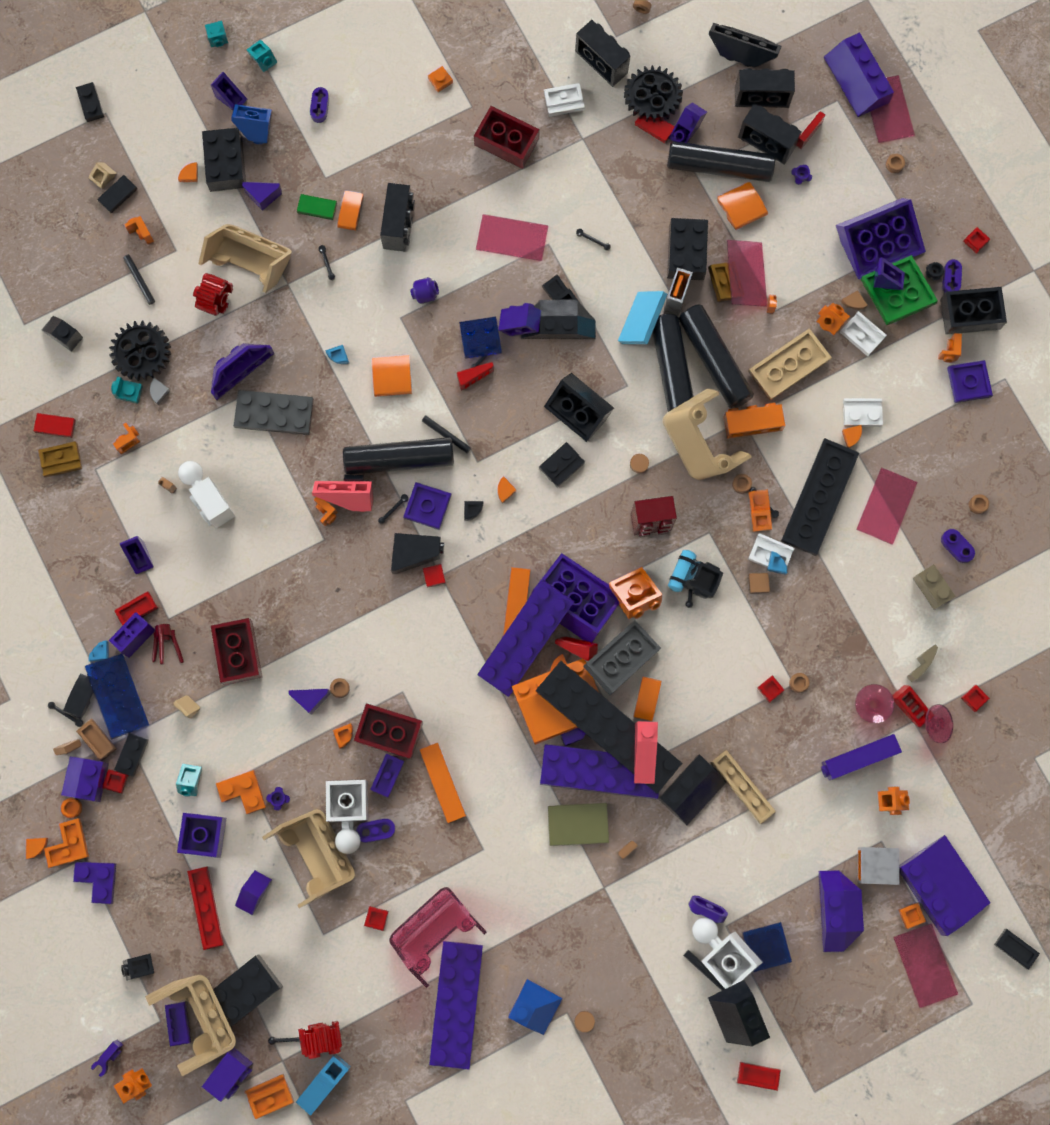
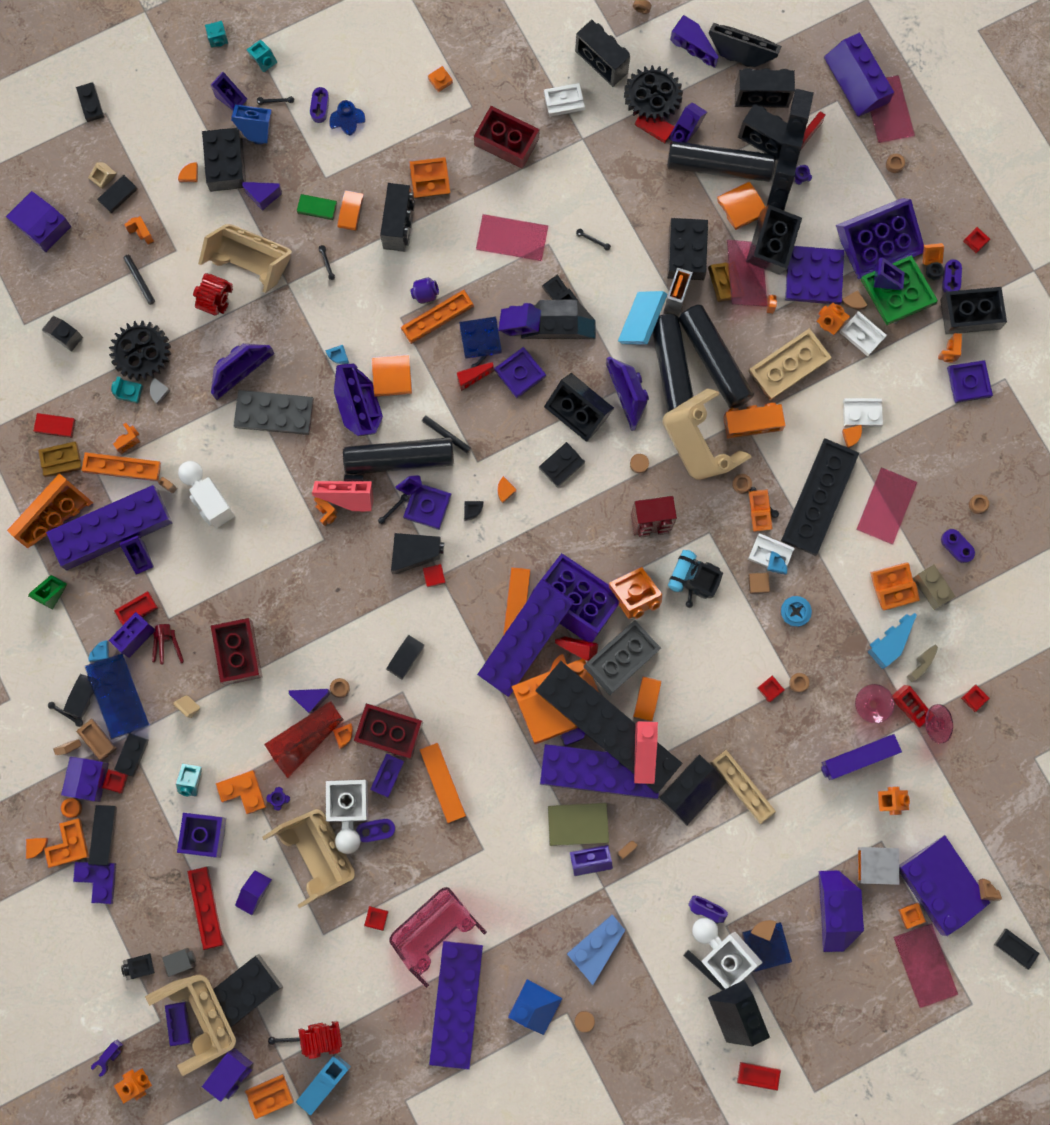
(39, 221): none -> dark purple slope
(48, 510): none -> orange wedge
(48, 591): none -> green slope
(102, 835): none -> black tile
(108, 527): none -> dark purple brick
(121, 466): none -> orange plate
(179, 961): none -> dark grey brick
(261, 101): none -> black hinge
(303, 738): none -> clear red wedge
(346, 120): none -> clear blue plate
(356, 400): none -> dark purple wedge
(405, 657): none -> black slope
(410, 484): none -> dark purple slope
(429, 177): none -> orange slope
(437, 316): none -> orange tile
(520, 372): none -> dark purple plate
(591, 860): none -> dark purple slope
(596, 948): none -> medium blue wing
(628, 389): none -> dark purple wedge
(692, 38): none -> dark purple slope
(764, 929): none -> medium nougat tile
(774, 239): none -> black brick
(790, 148): none -> black arch
(796, 602): none -> dark azure gear
(815, 275): none -> dark purple plate
(892, 645): none -> dark azure slope
(895, 586): none -> orange slope
(933, 253): none -> orange plate
(988, 891): none -> medium nougat tile

